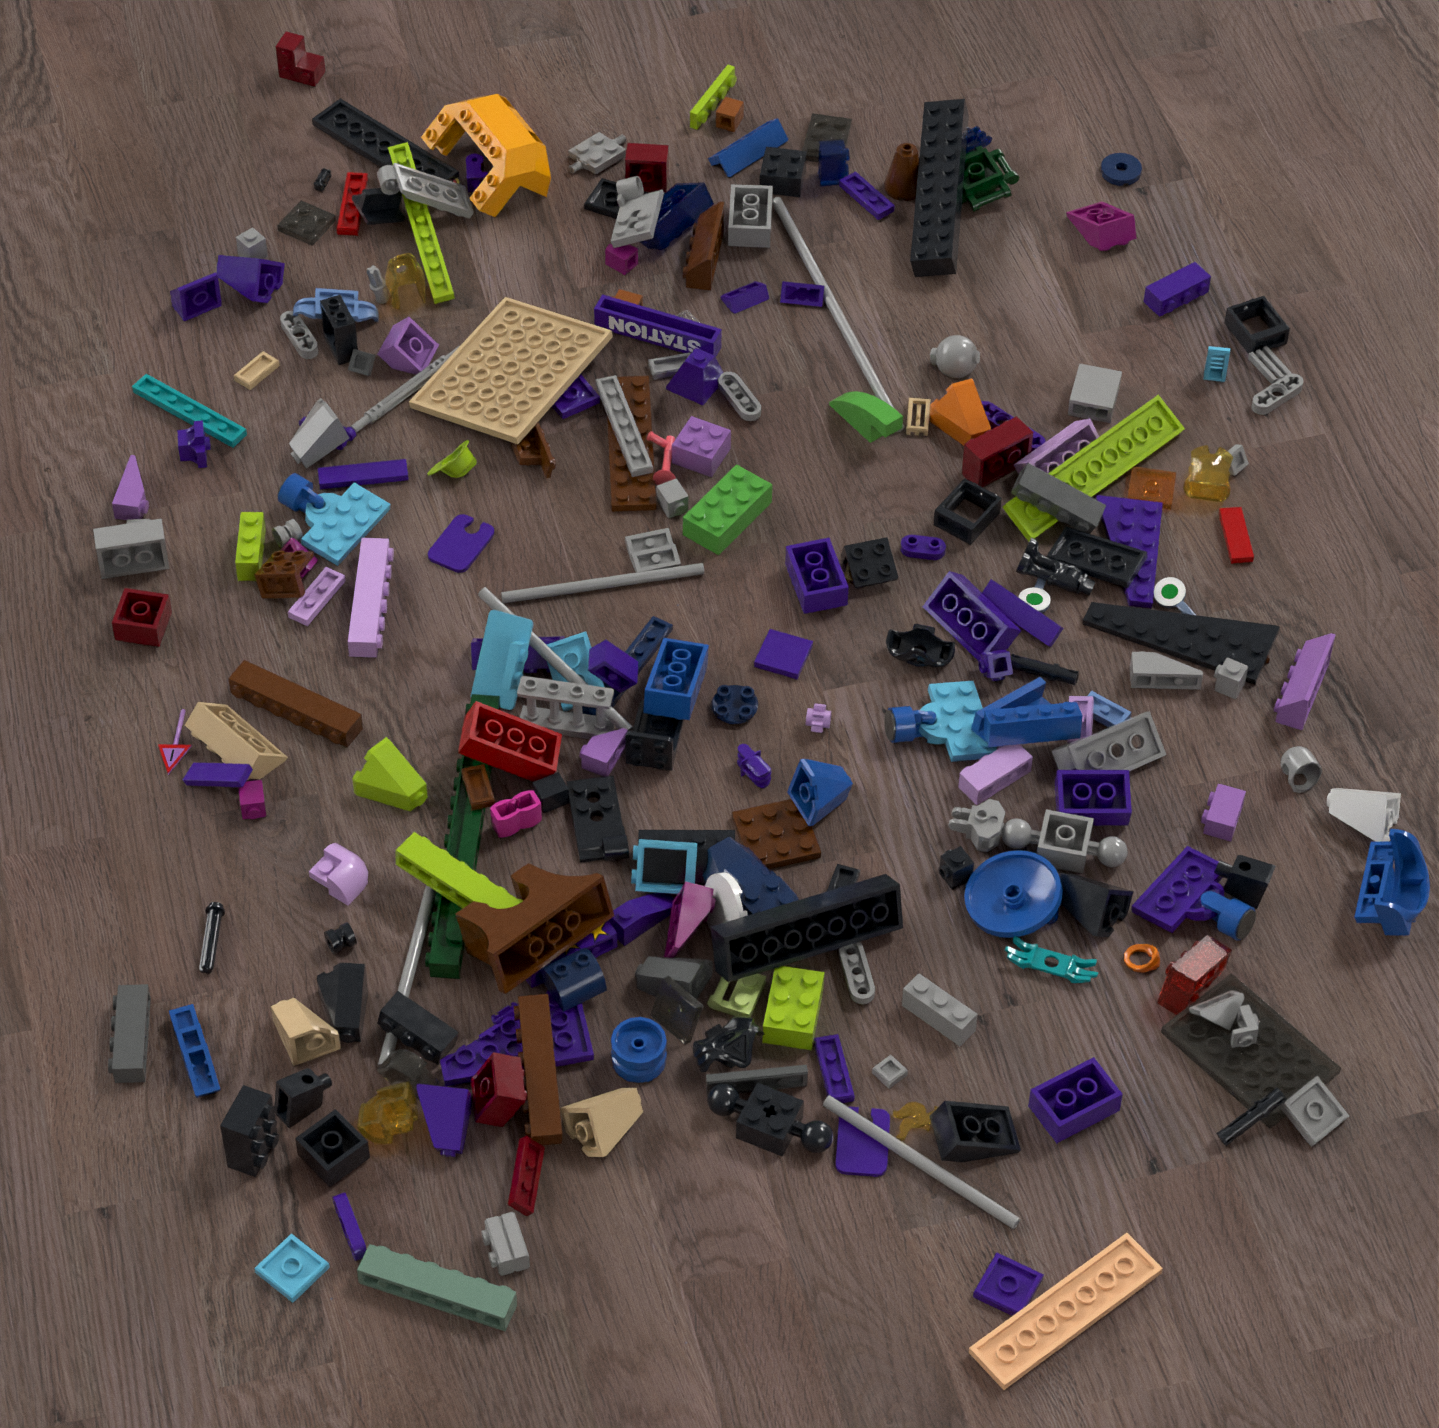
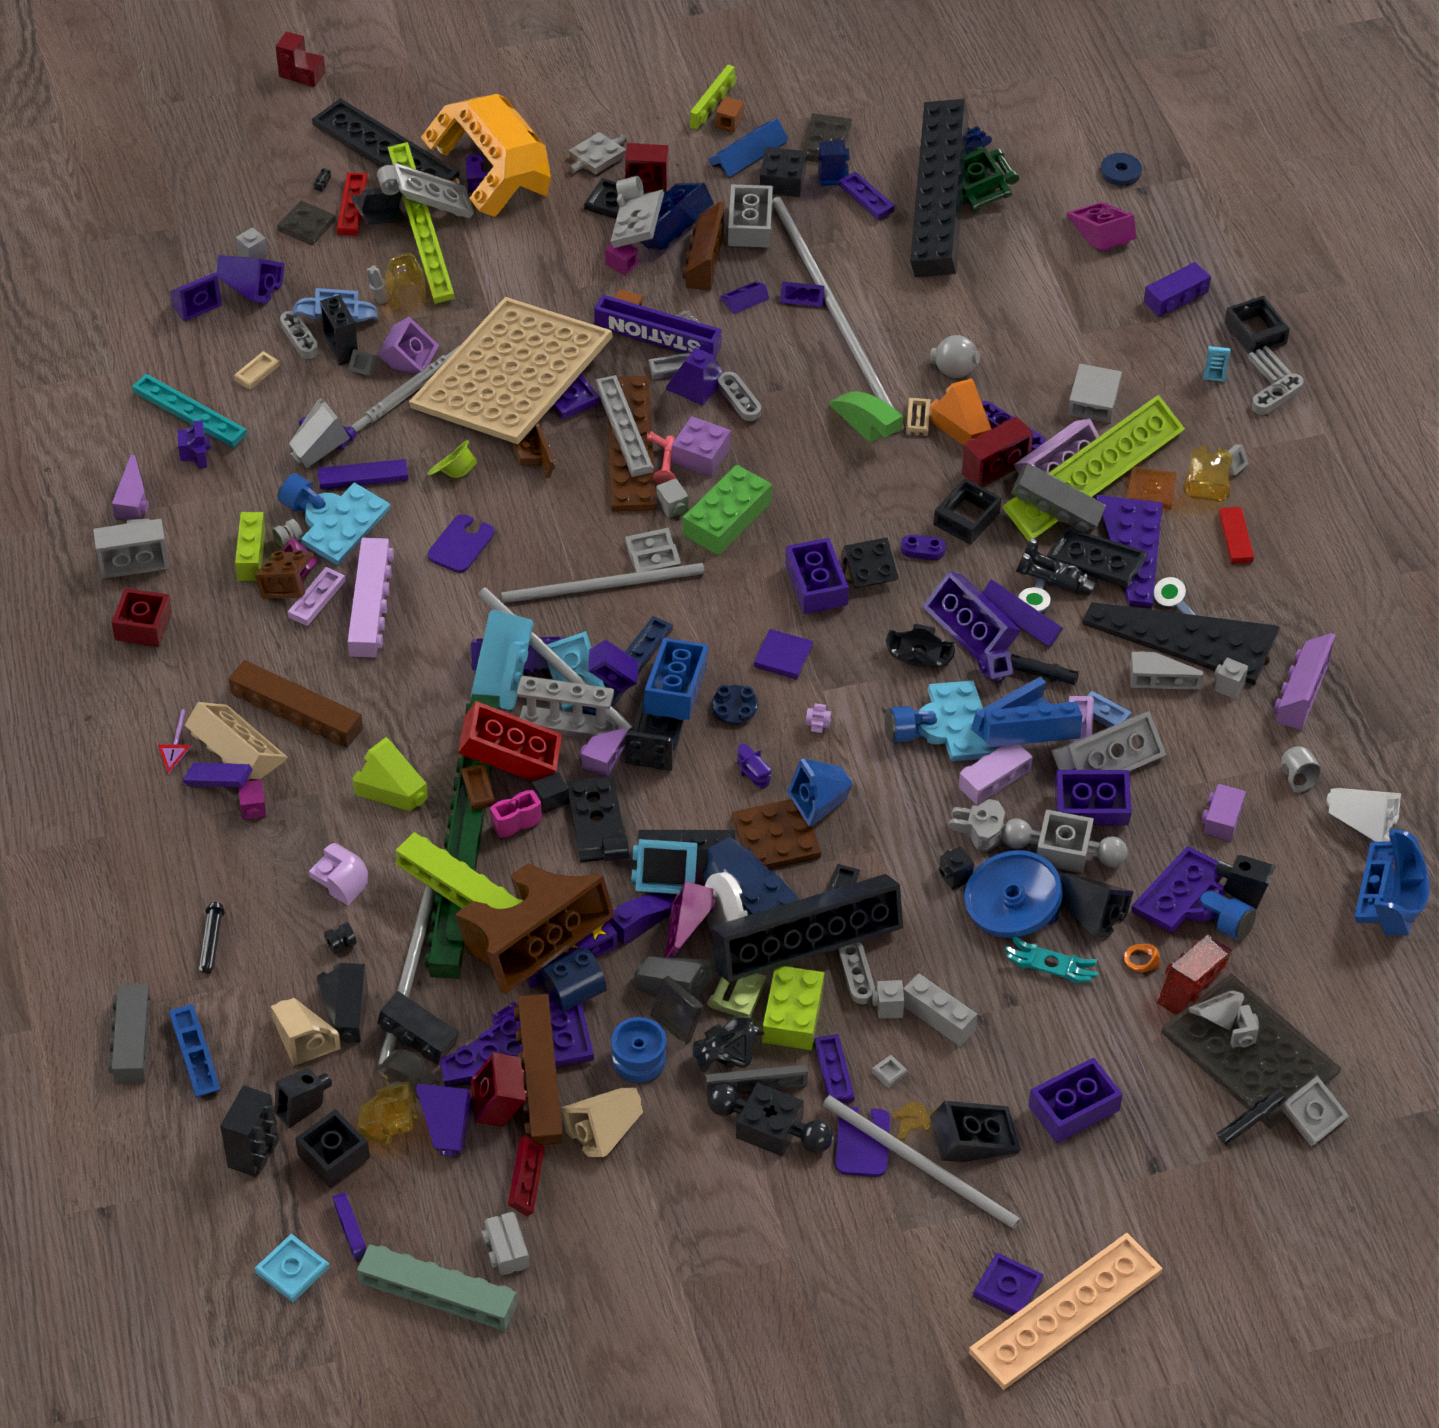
(889, 999): none -> light grey brick
(903, 173): reddish brown cone -> none

